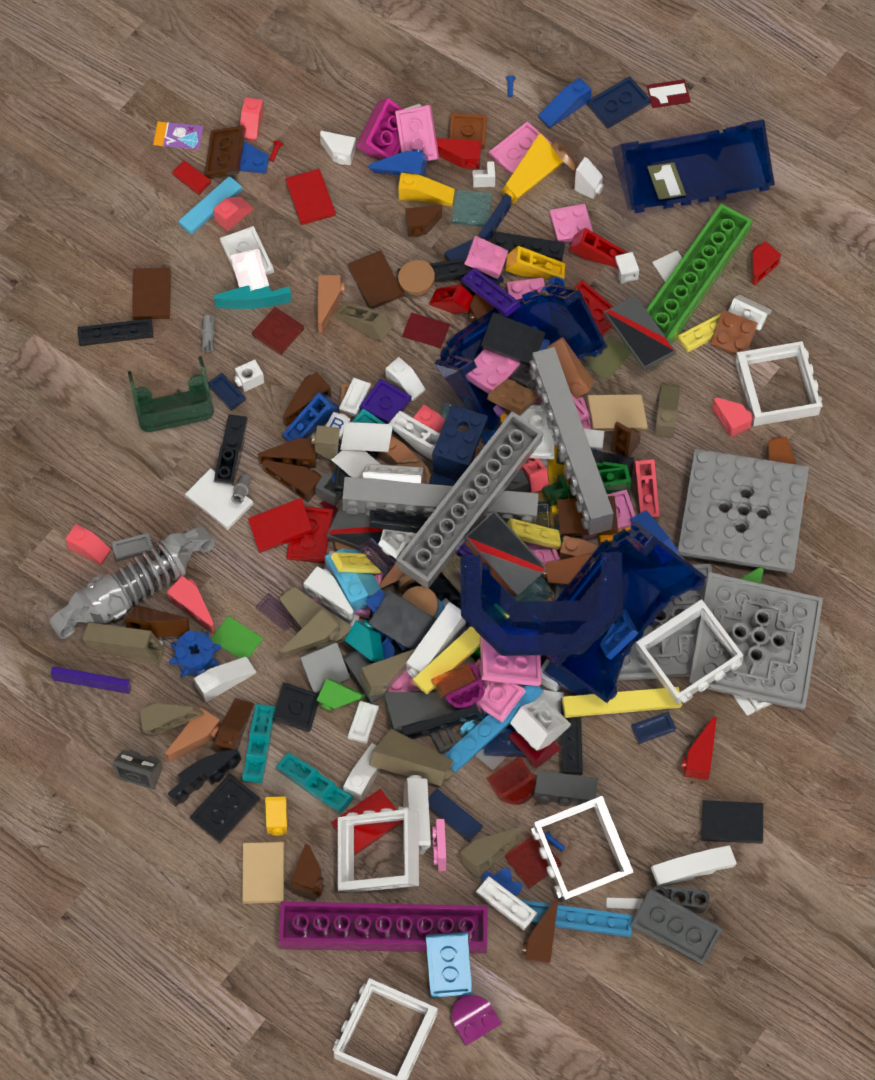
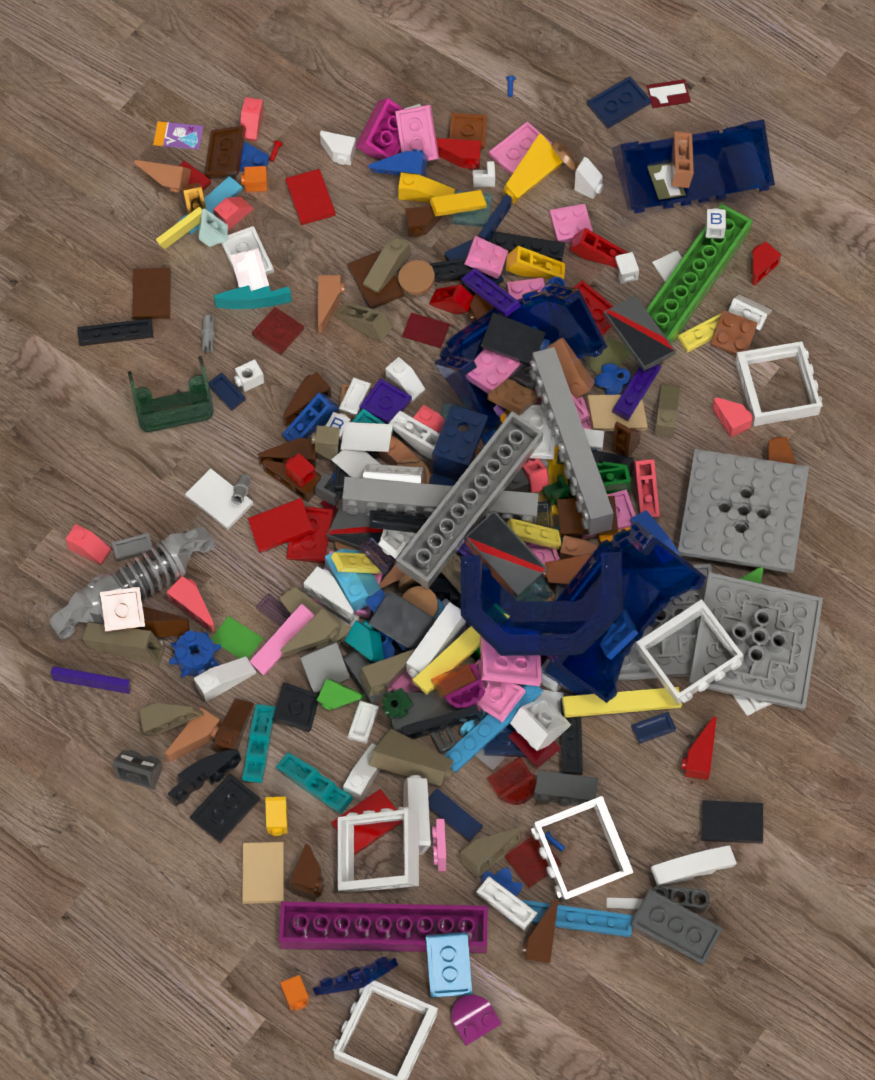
(122, 609): none -> plate
(167, 175): none -> nougat slope
(180, 229): none -> light yellow tile
(193, 197): none -> pearl gold slope
(212, 229): none -> light aqua slope
(231, 449): black slope -> none
(255, 179): none -> orange brick
(270, 652): none -> bright pink tile
(295, 993): none -> orange brick
(300, 470): none -> red brick
(355, 977): none -> clear blue plate
(387, 264): none -> dark tan slope
(404, 703): none -> dark green brick
(458, 203): none -> yellow tile
(566, 102): blue slope -> none
(610, 379): none -> blue plate
(635, 391): none -> dark purple tile
(682, 160): none -> nougat slope
(715, 223): none -> white brick

